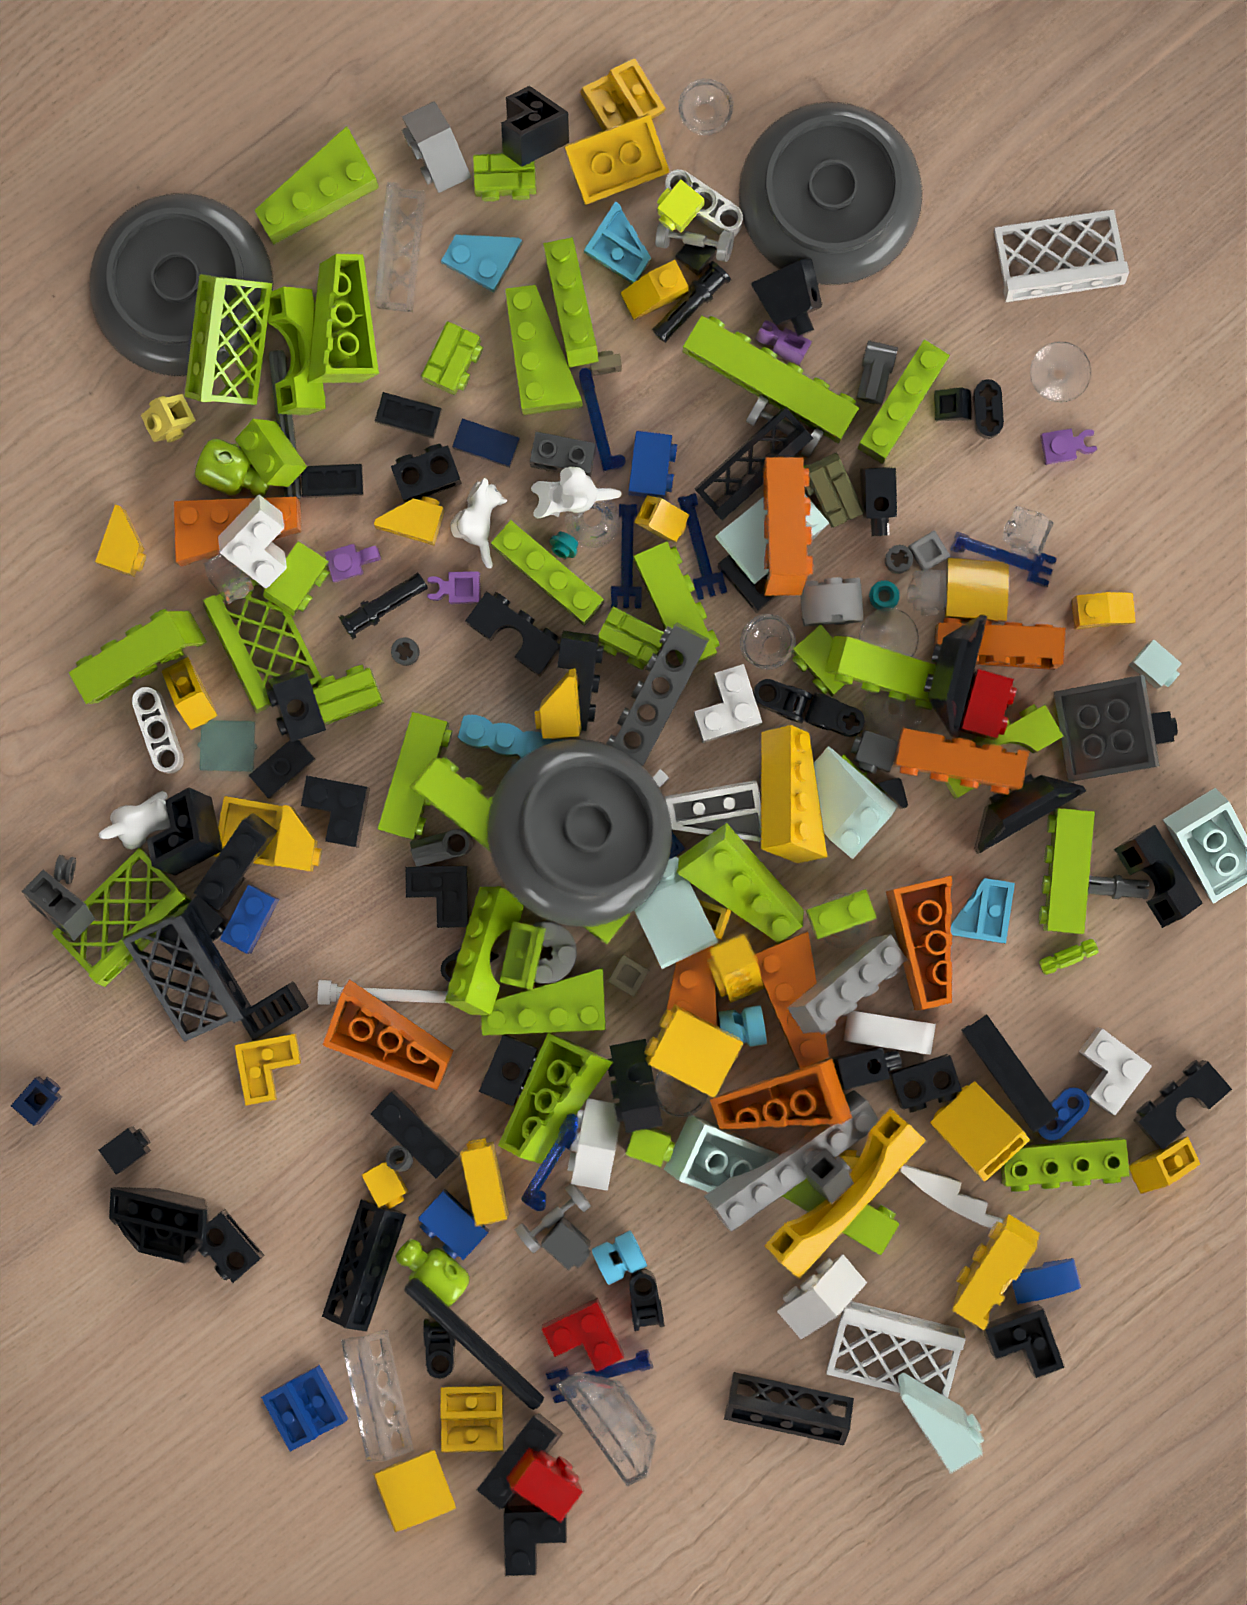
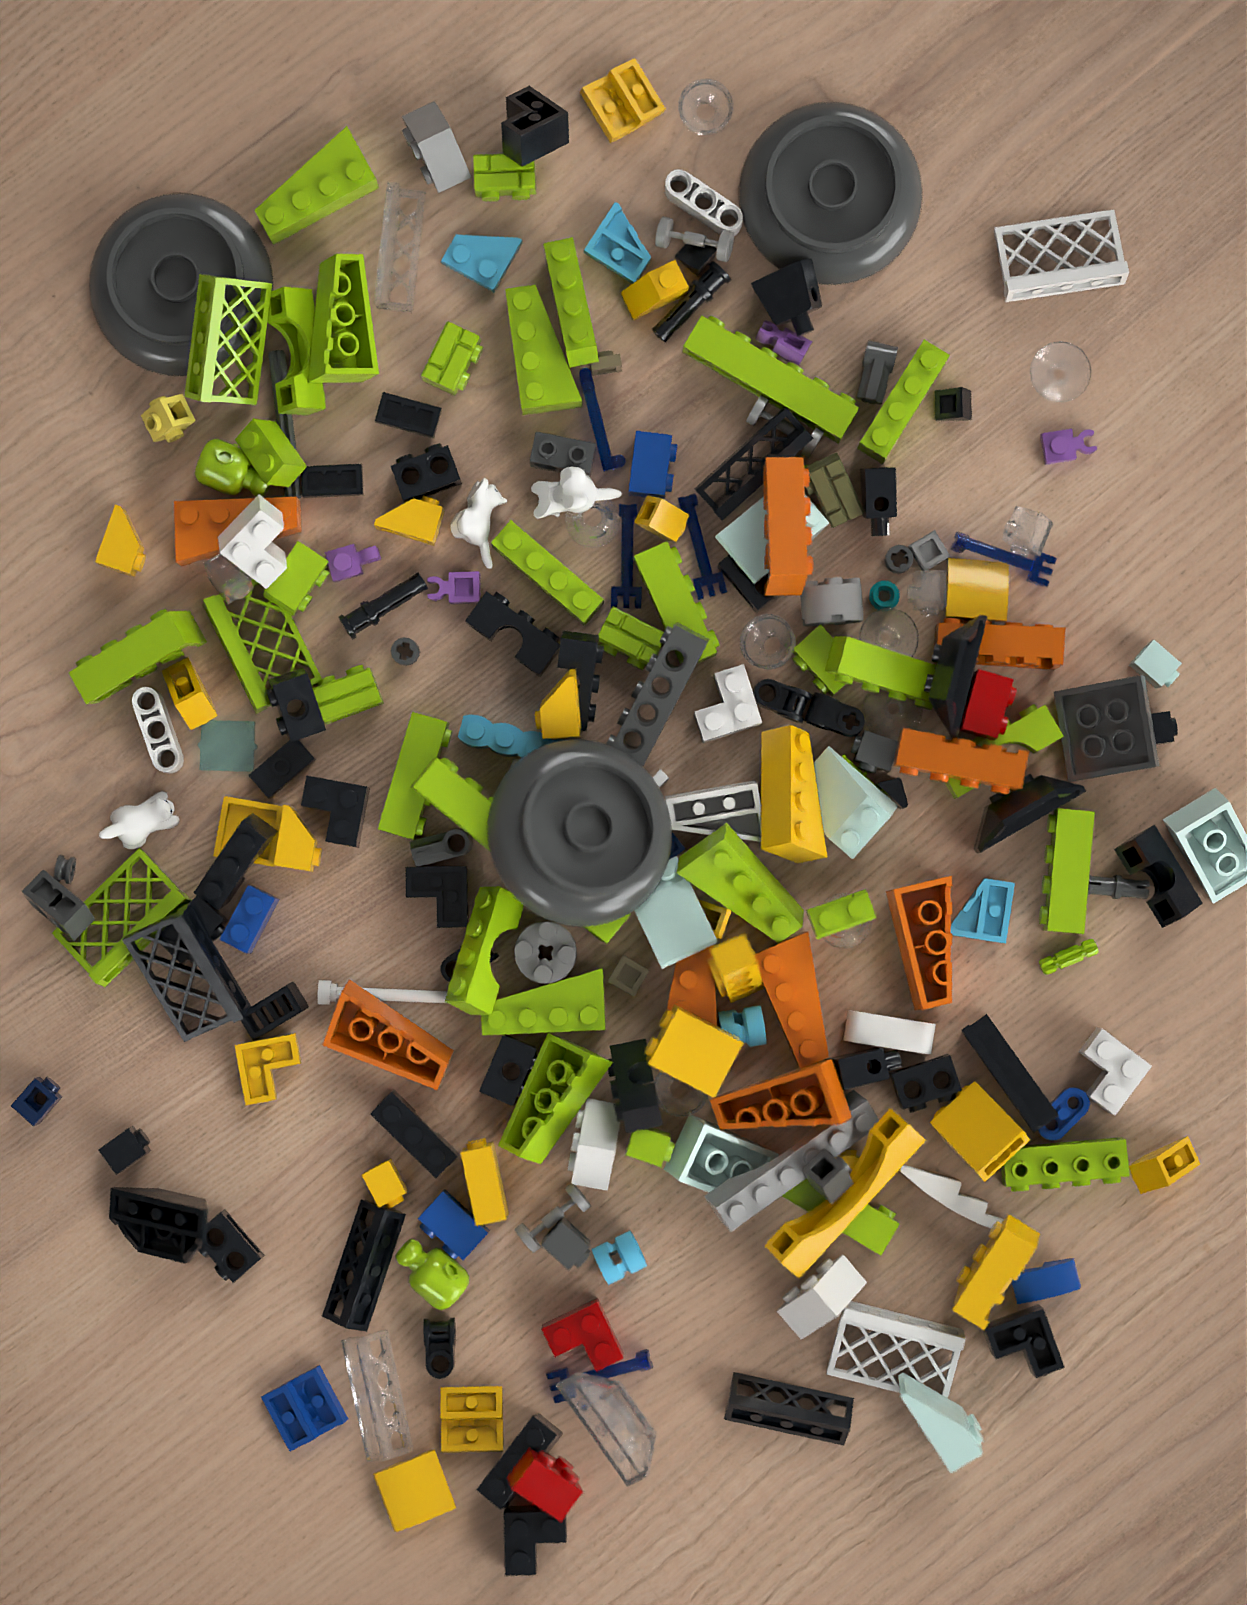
(191, 834): black brick -> none
(399, 1153): dark grey hinge -> none
(474, 1343): black axle -> none
(486, 443): dark blue tile -> none
(522, 955): lime hinge -> none
(564, 545): teal plate -> none
(567, 1134): clear blue hinge -> none
(616, 159): yellow plate -> none
(646, 1305): black piece -> none
(679, 206): neon yellow brick -> none
(847, 984): light grey brick -> none
(995, 408): black beam -> none
(1103, 610): yellow slope -> none
(1159, 1118): black arch -> none

